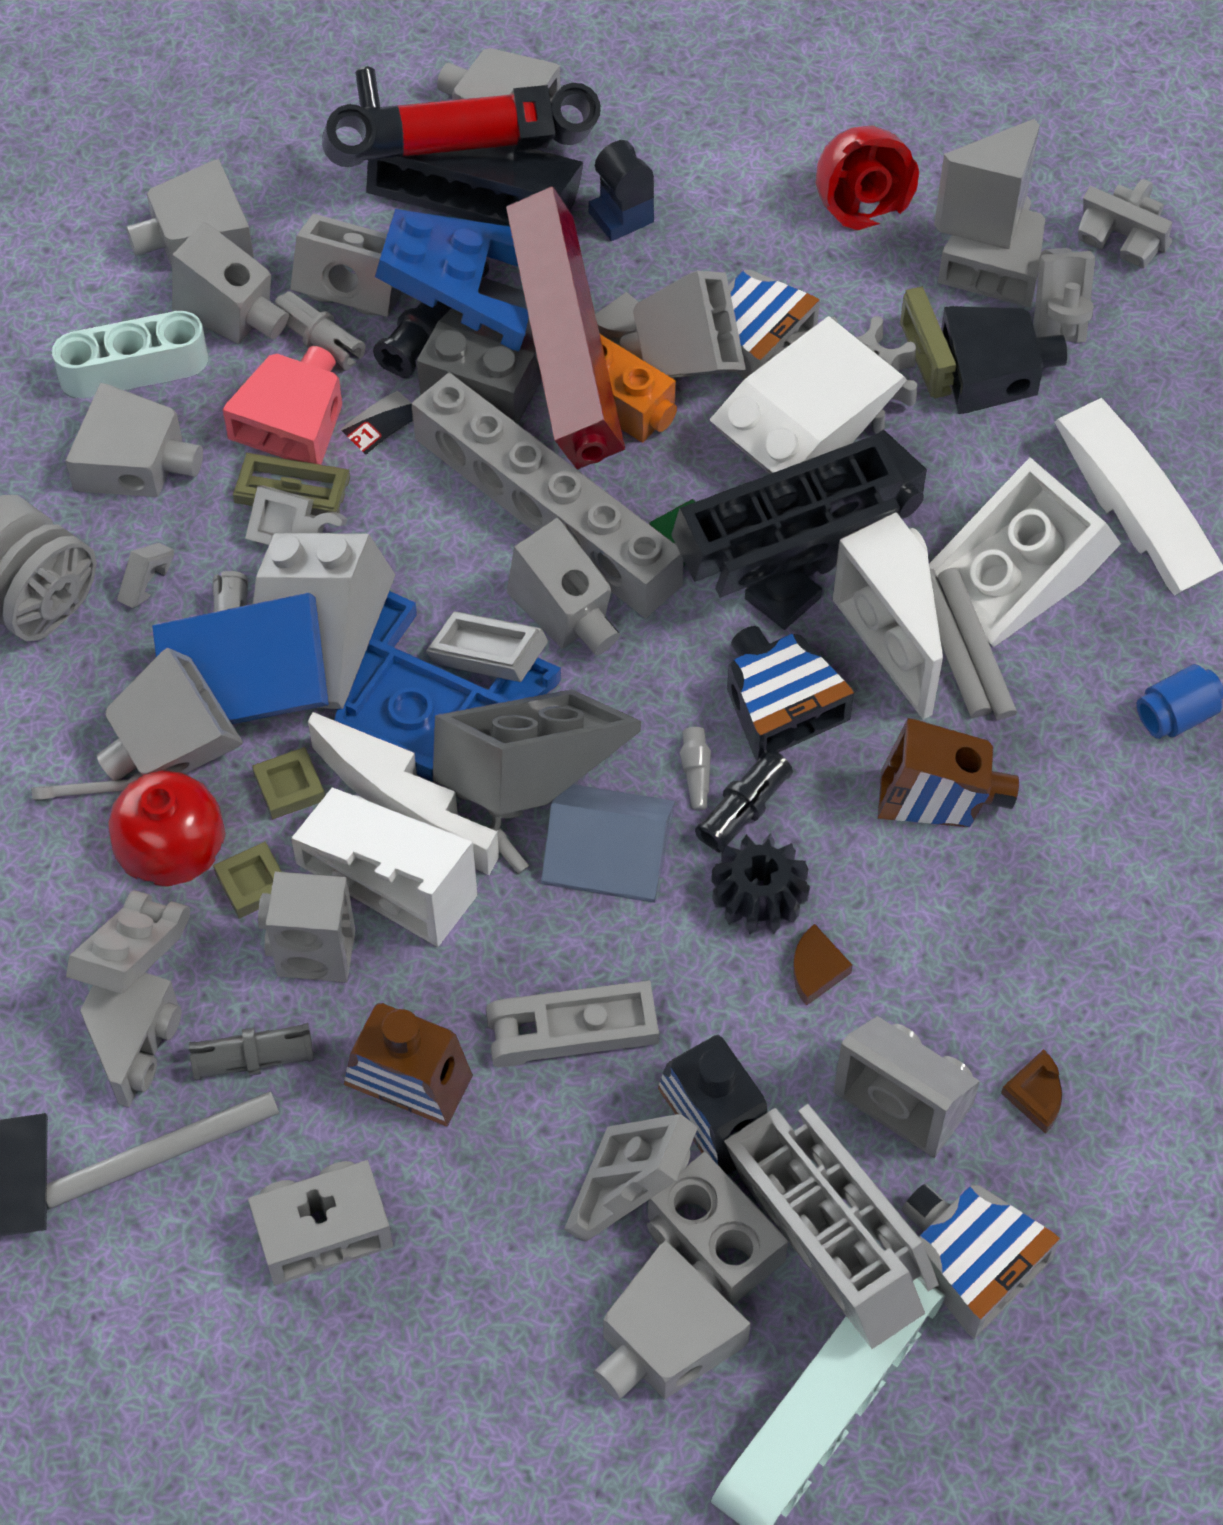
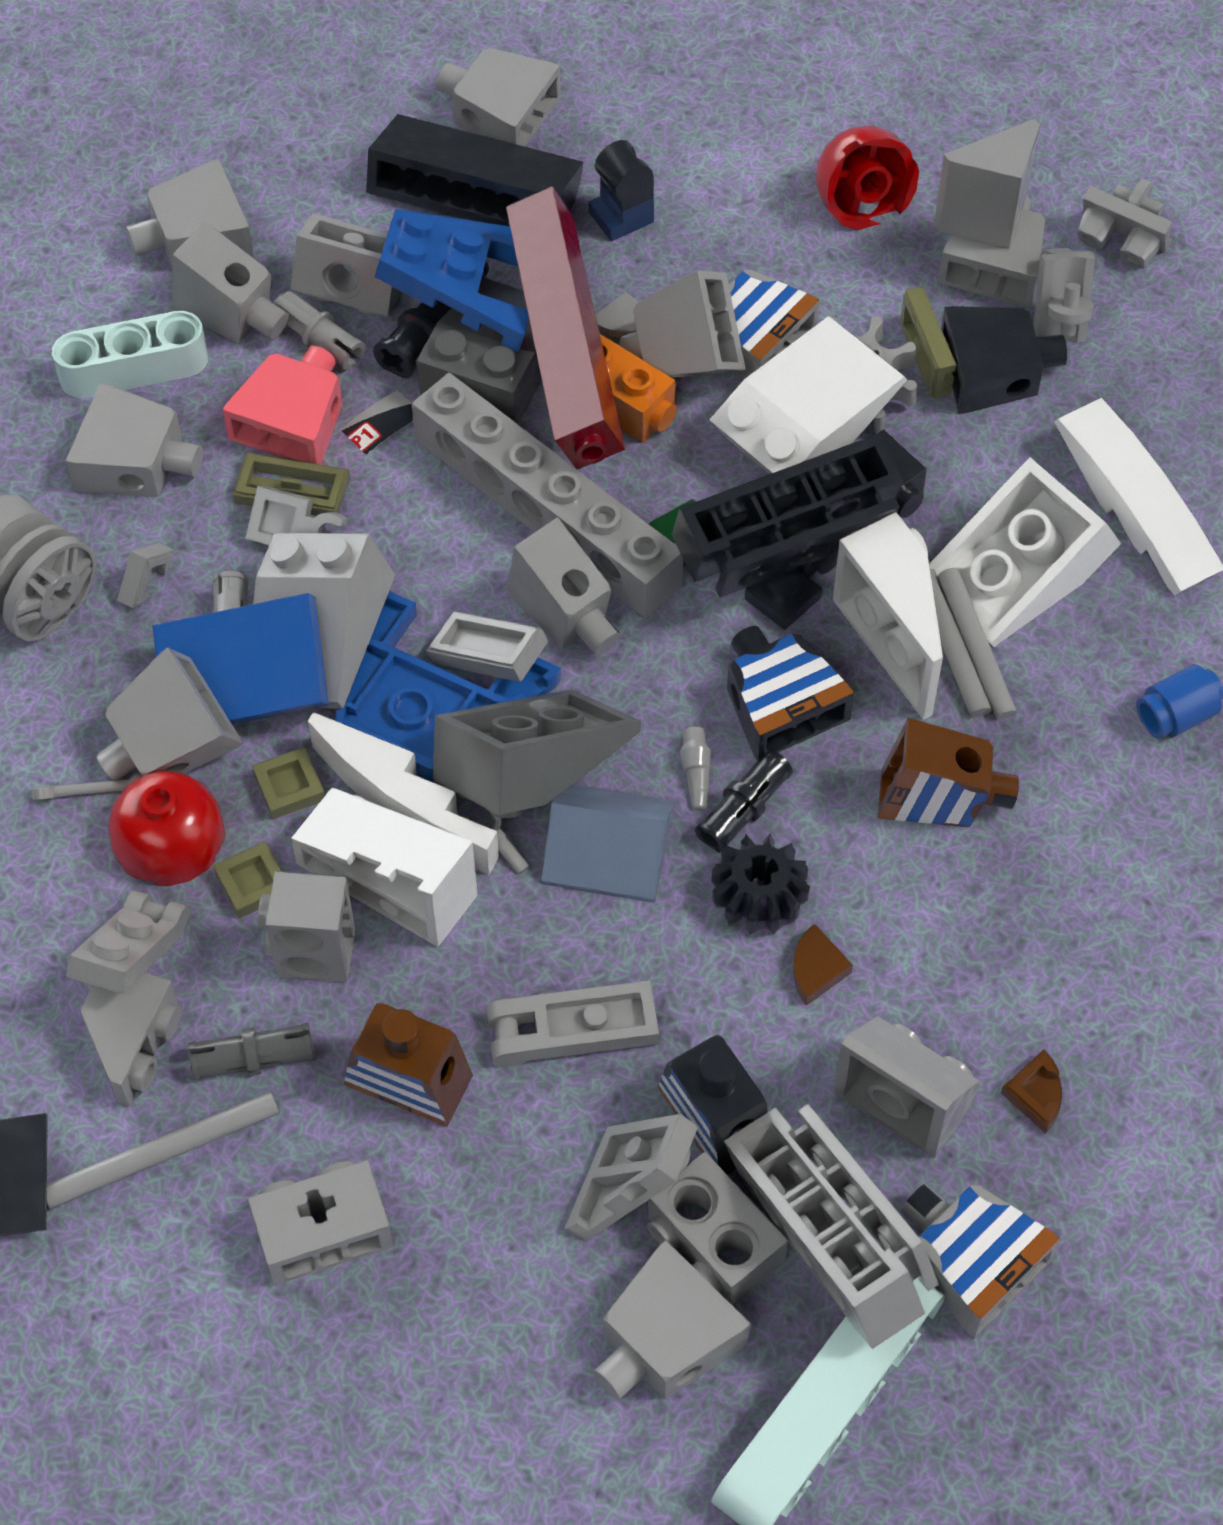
(517, 120): piece -> none

